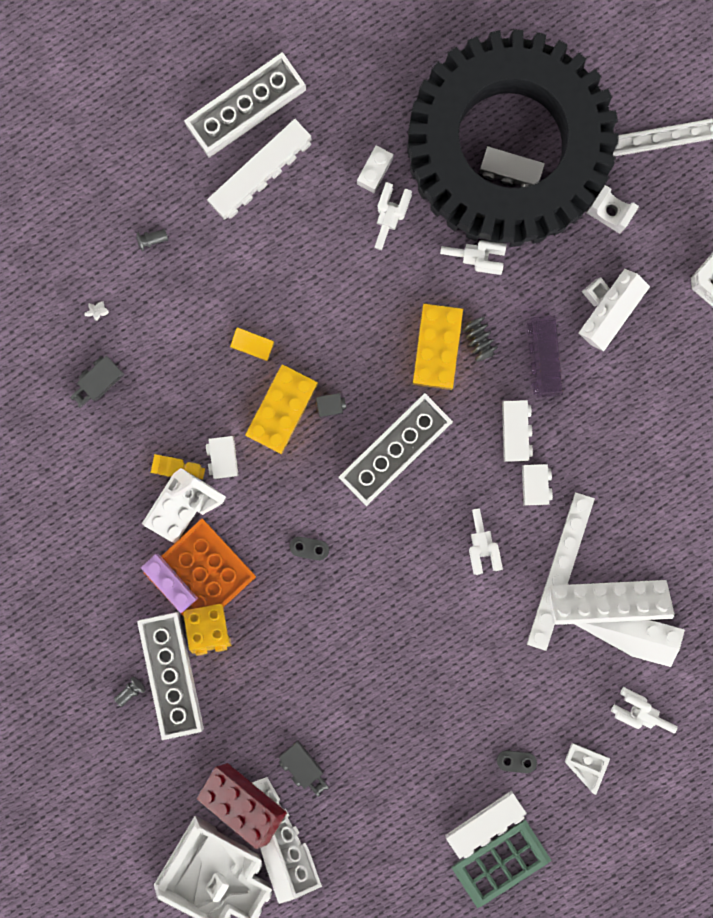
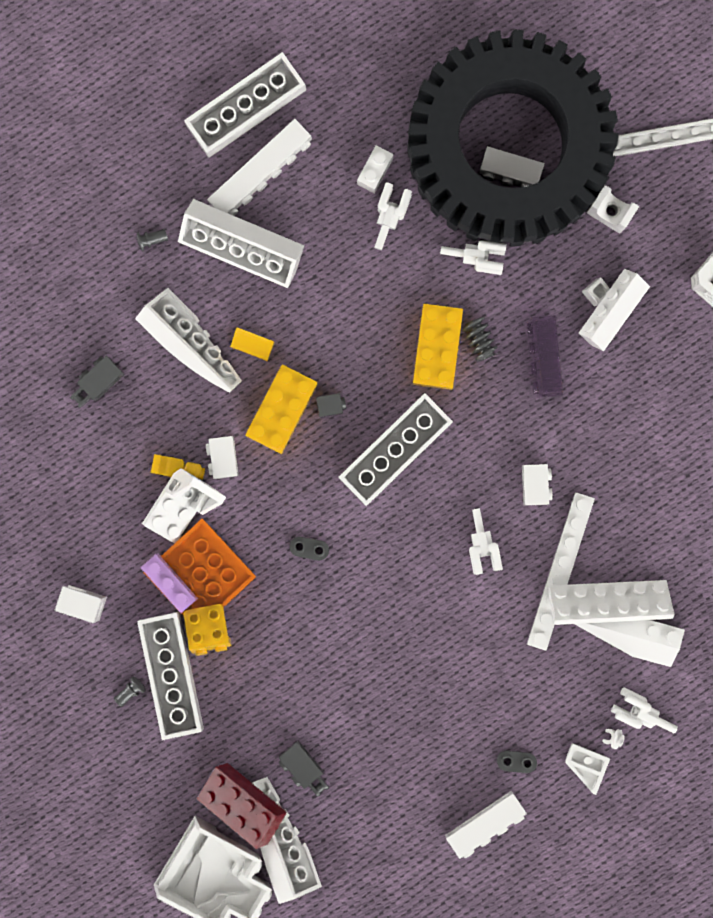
(80, 603): none -> white piece
(97, 310): white plant -> none
(180, 334): none -> white wedge
(217, 887): white plate -> none
(240, 243): none -> white brick
(469, 883): sand green piece -> none
(516, 431): white brick -> none
(616, 740): none -> white plate

